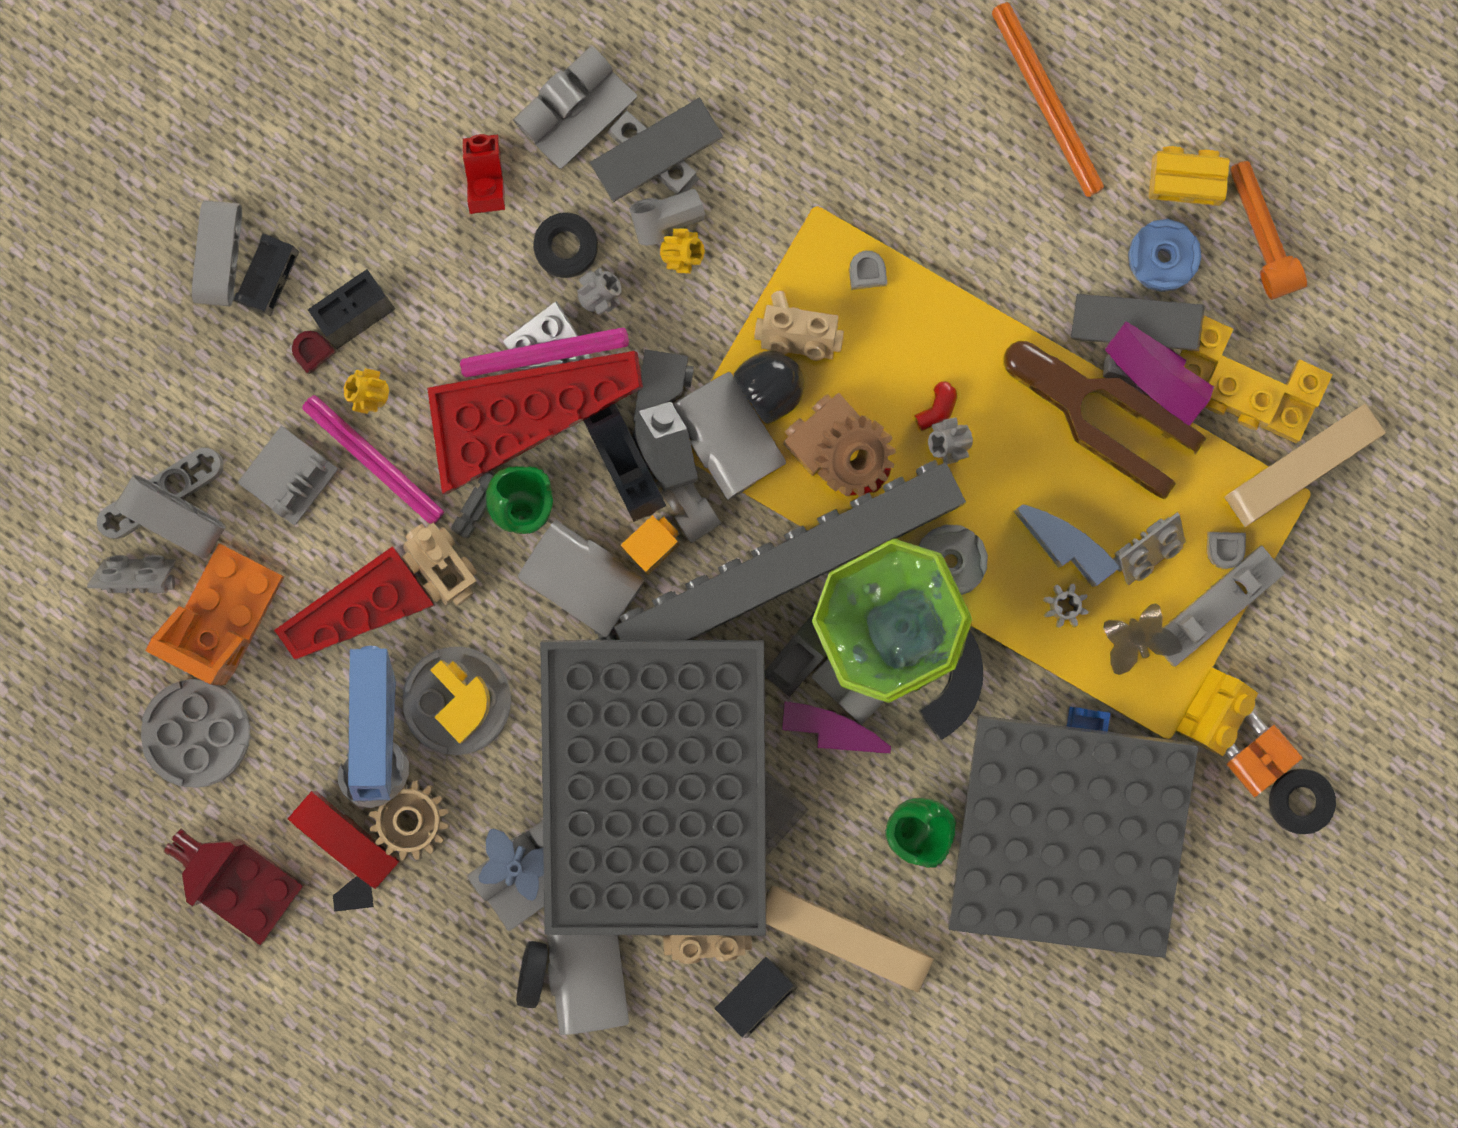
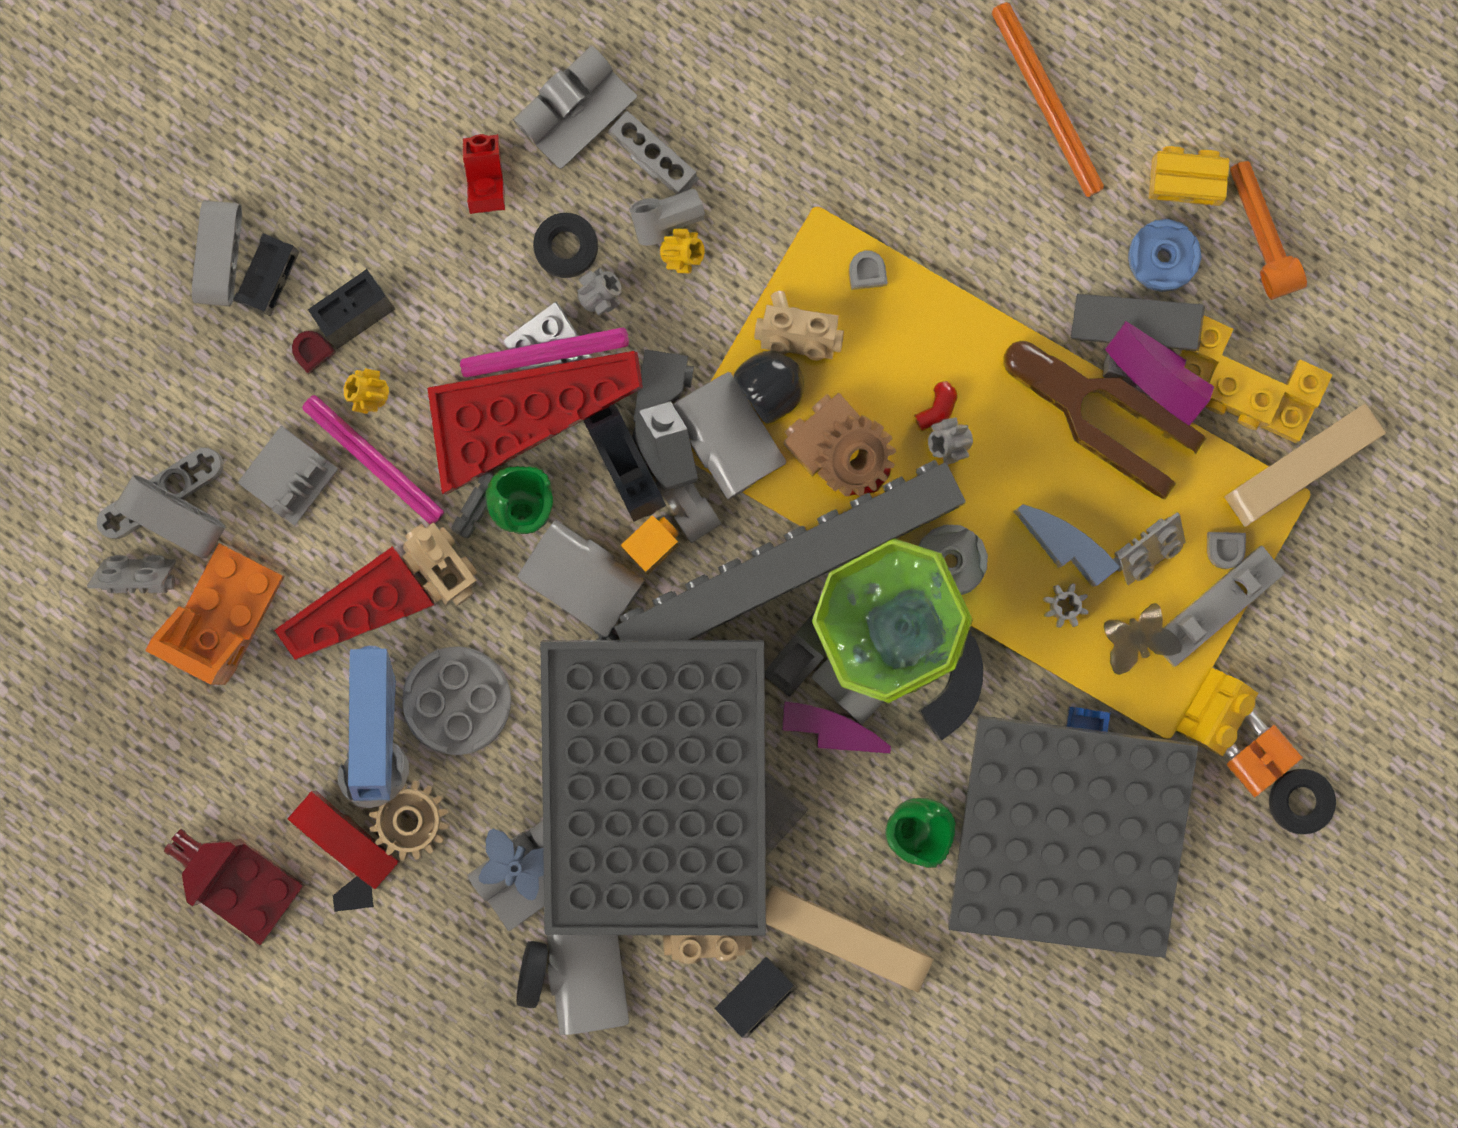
(195, 733): light grey tile -> none
(468, 707): yellow brick -> none
(656, 149): dark grey piece -> none

